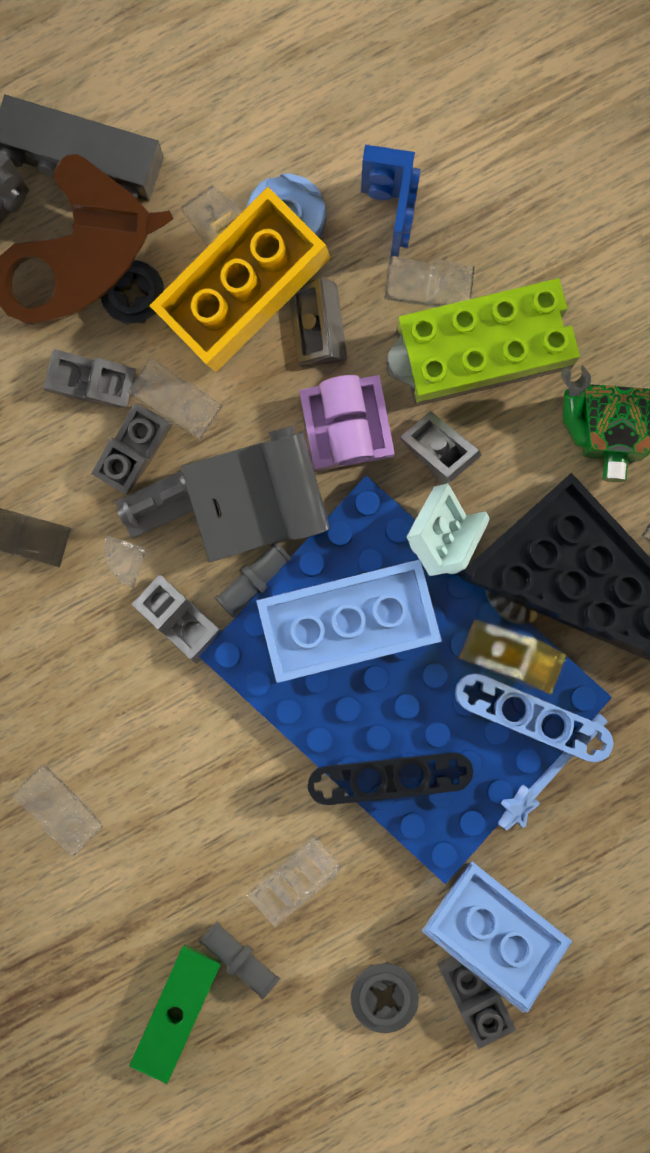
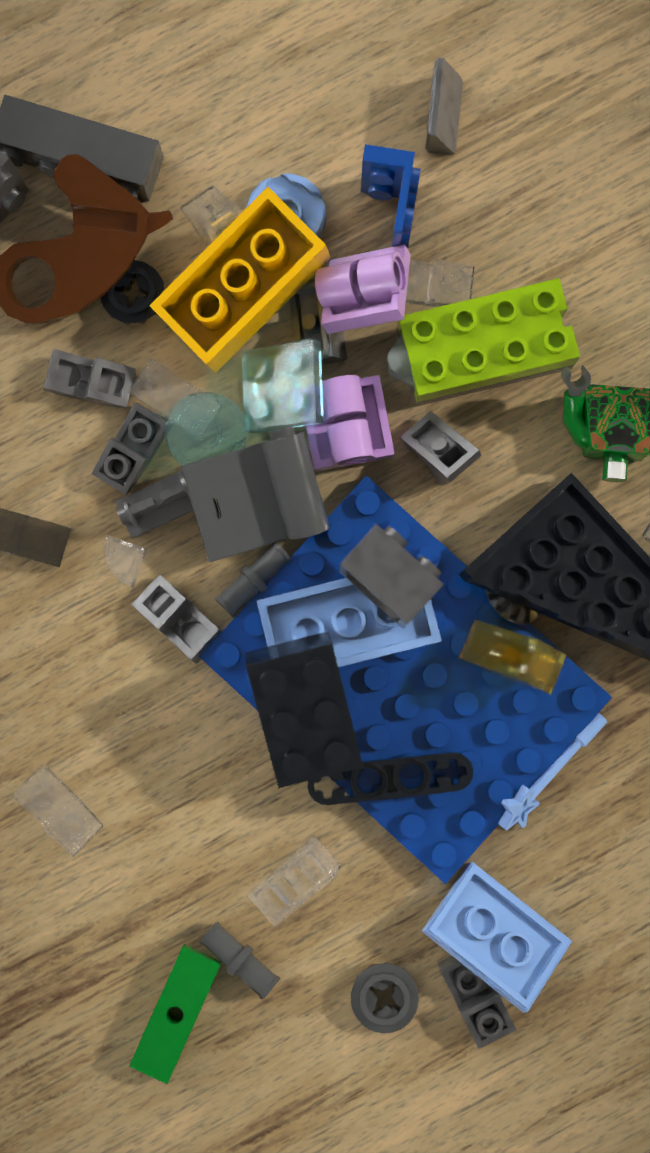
(204, 427): none -> clear light blue tile
(283, 386): none -> clear light blue plate
(303, 709): none -> black brick
(363, 289): none -> lavender plate
(391, 574): none -> flat silver piece
(444, 109): none -> flat silver slope
(445, 534): light aqua bracket -> none
(534, 714): light blue beam -> none

